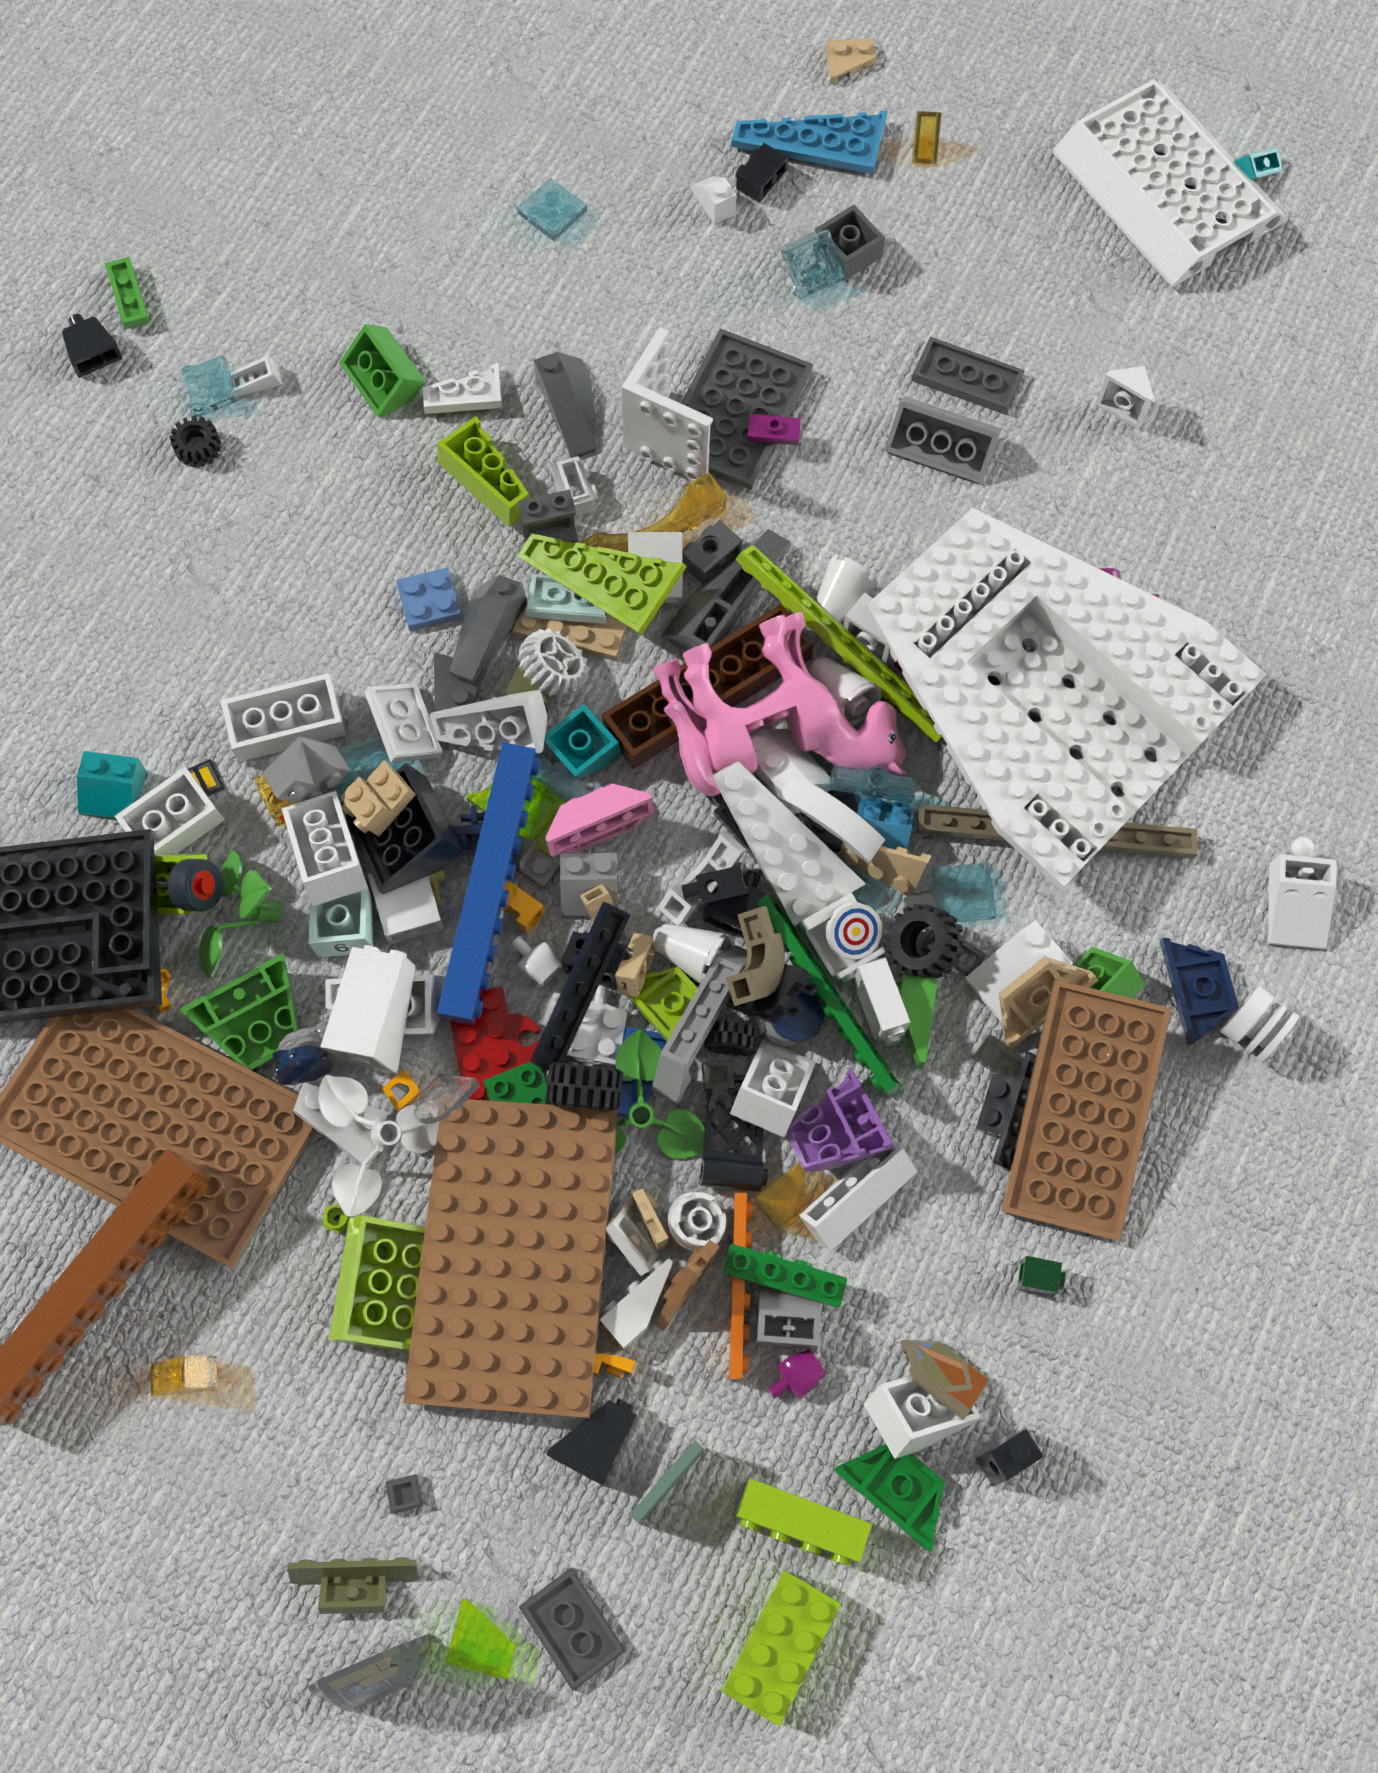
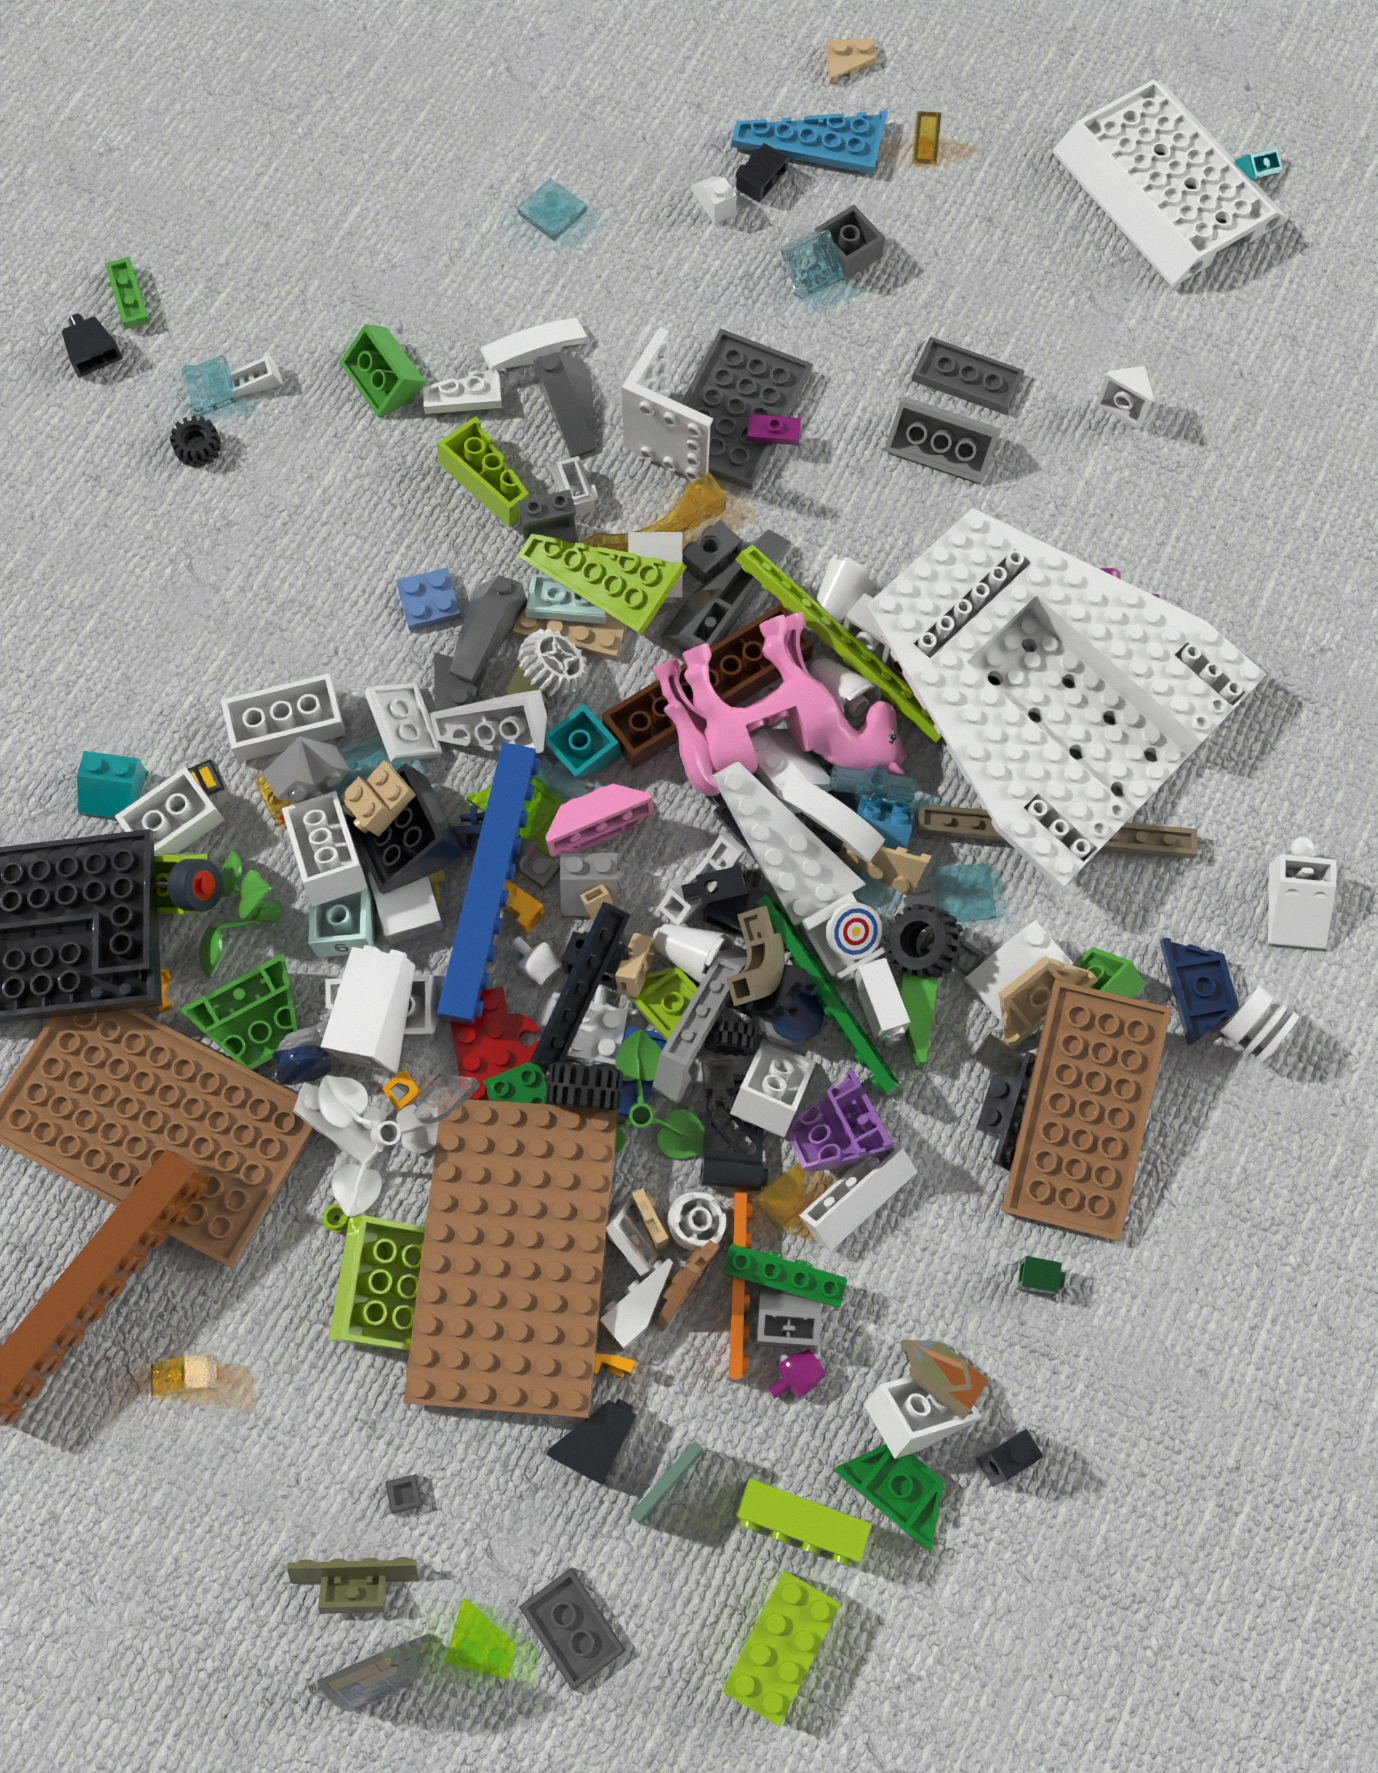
(532, 343): none -> white slope

